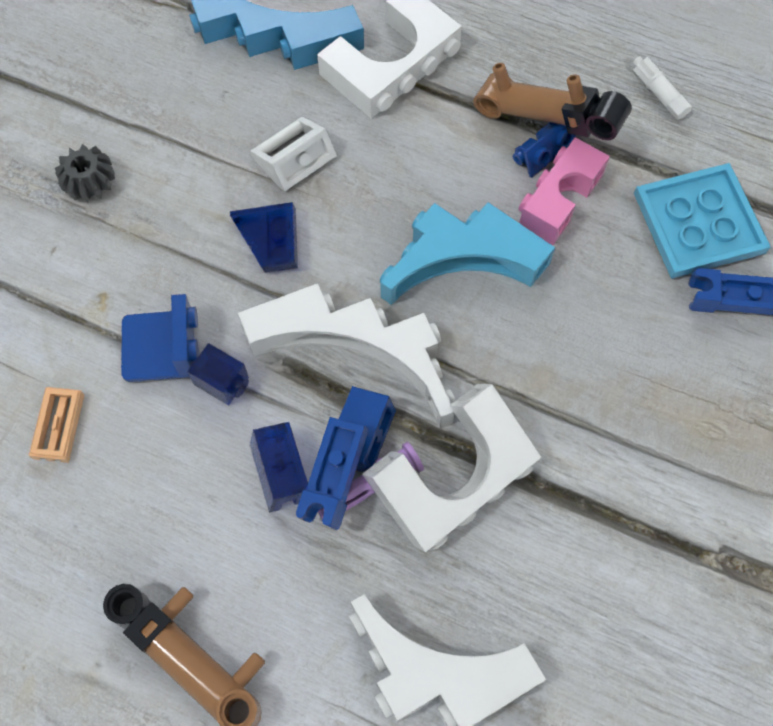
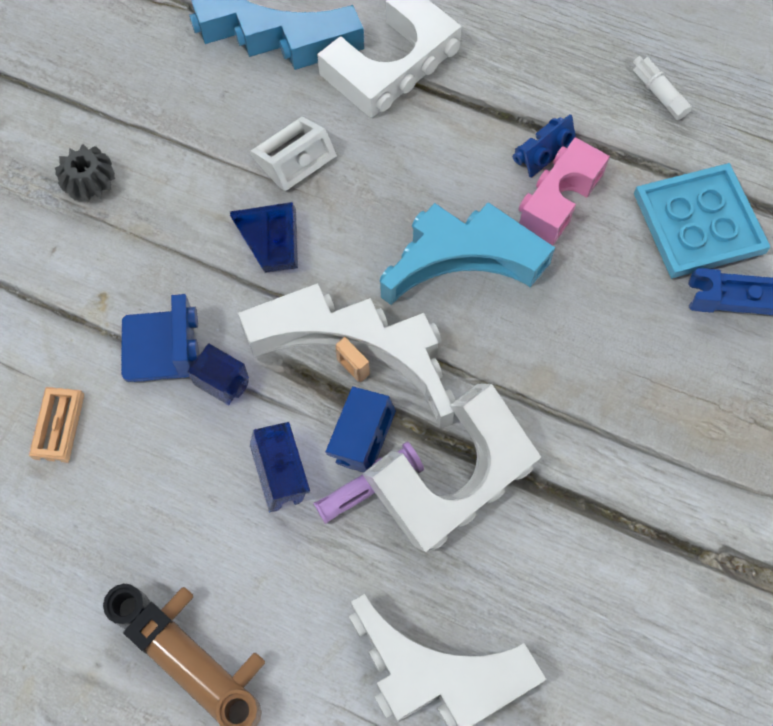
(333, 473): blue plate -> none
(352, 360): none -> light nougat tile
(578, 109): medium nougat piece -> none

